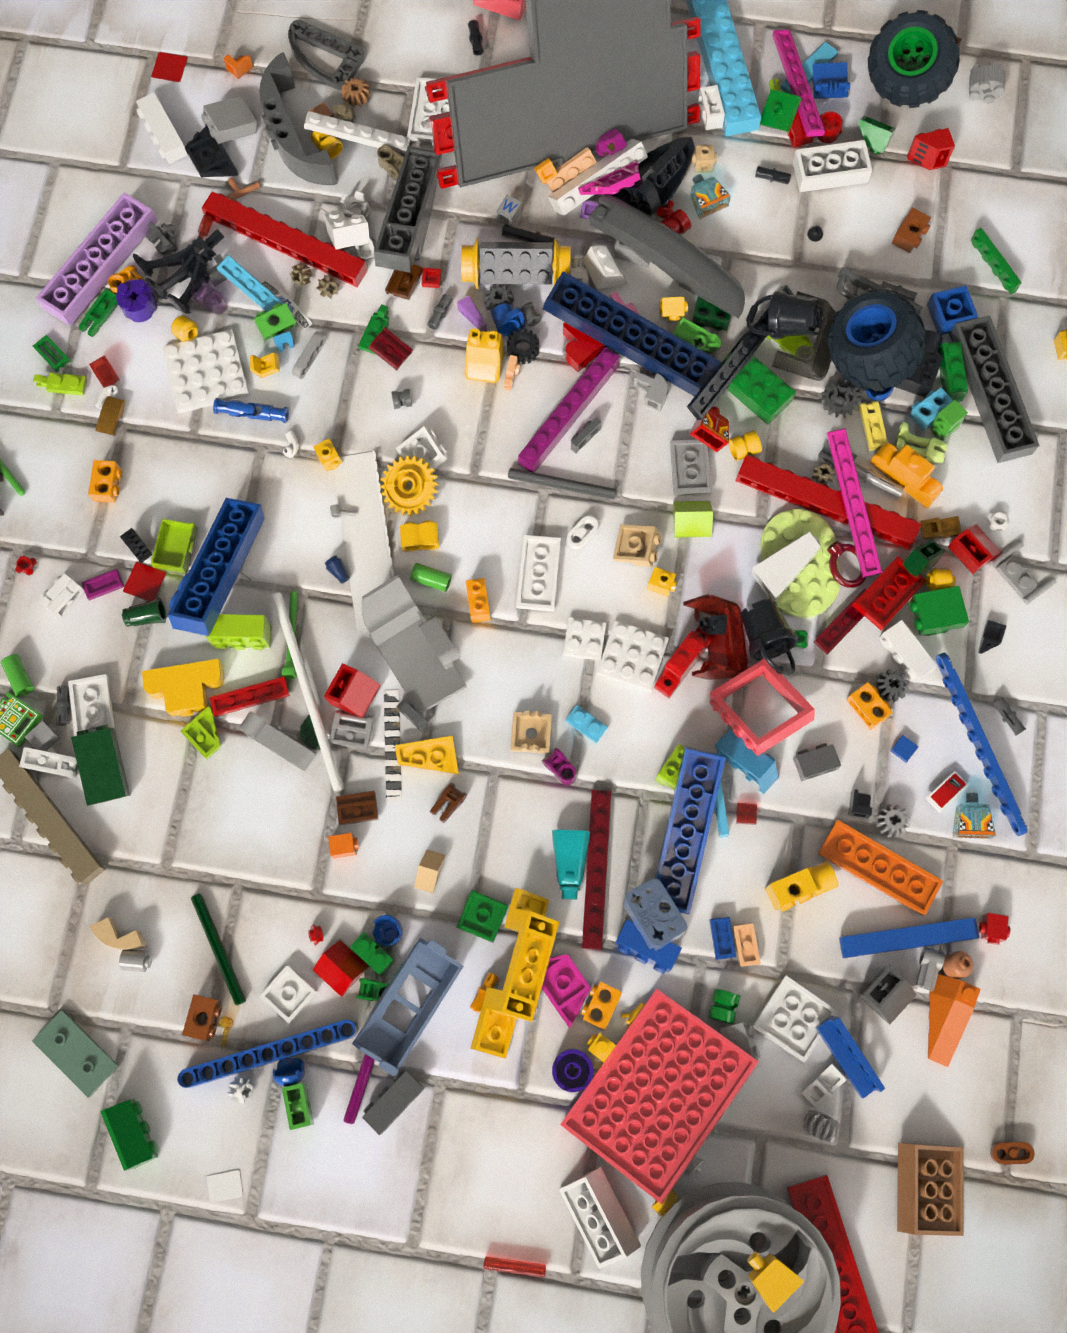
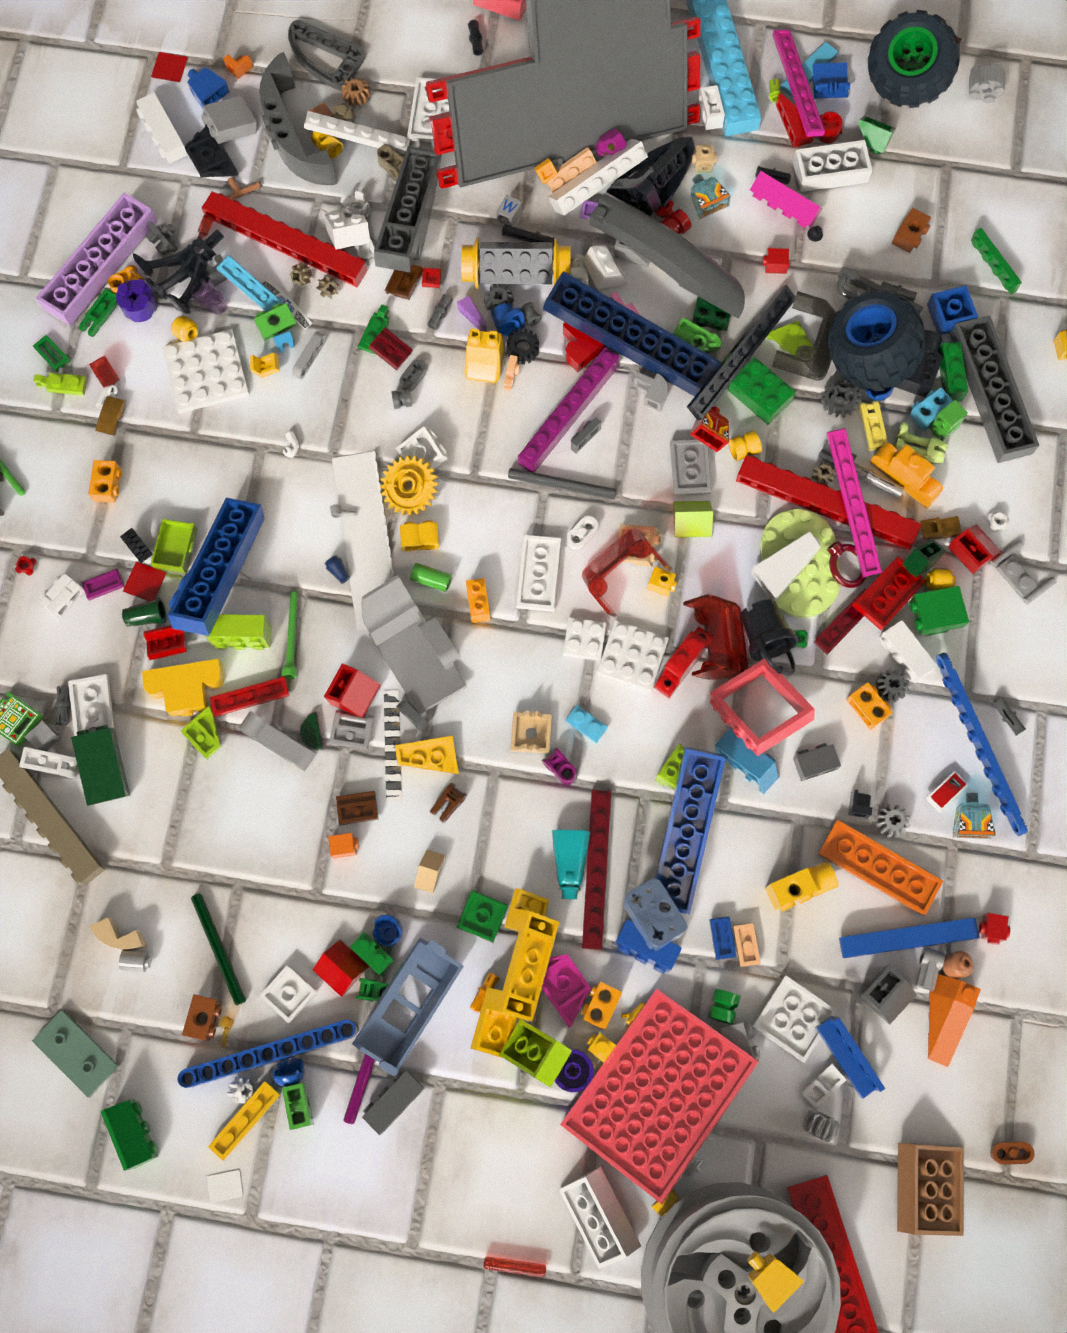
(17, 675): bright green pin -> none
(164, 642): none -> red bracket
(207, 86): none -> blue torso
(240, 409): blue piece -> none
(244, 1120): none -> yellow plate
(307, 692): white piece -> none
(315, 934): red plate -> none
(327, 455): yellow brick -> none
(410, 374): none -> dark grey beam
(535, 1053): none -> lime brick
(613, 181): dark pink wing -> none
(630, 543): none -> clear red windscreen
(672, 308): yellow brick -> none
(712, 622): black brick -> none
(721, 814): medium azure tile -> none
(746, 813): clear red plate -> none
(776, 260): none -> red brick
(780, 110): green plate -> none
(785, 199): none -> dark pink brick
(788, 315): black piece -> none
(904, 748): blue tile -> none
(932, 149): red slope -> none
(991, 636): black slope -> none

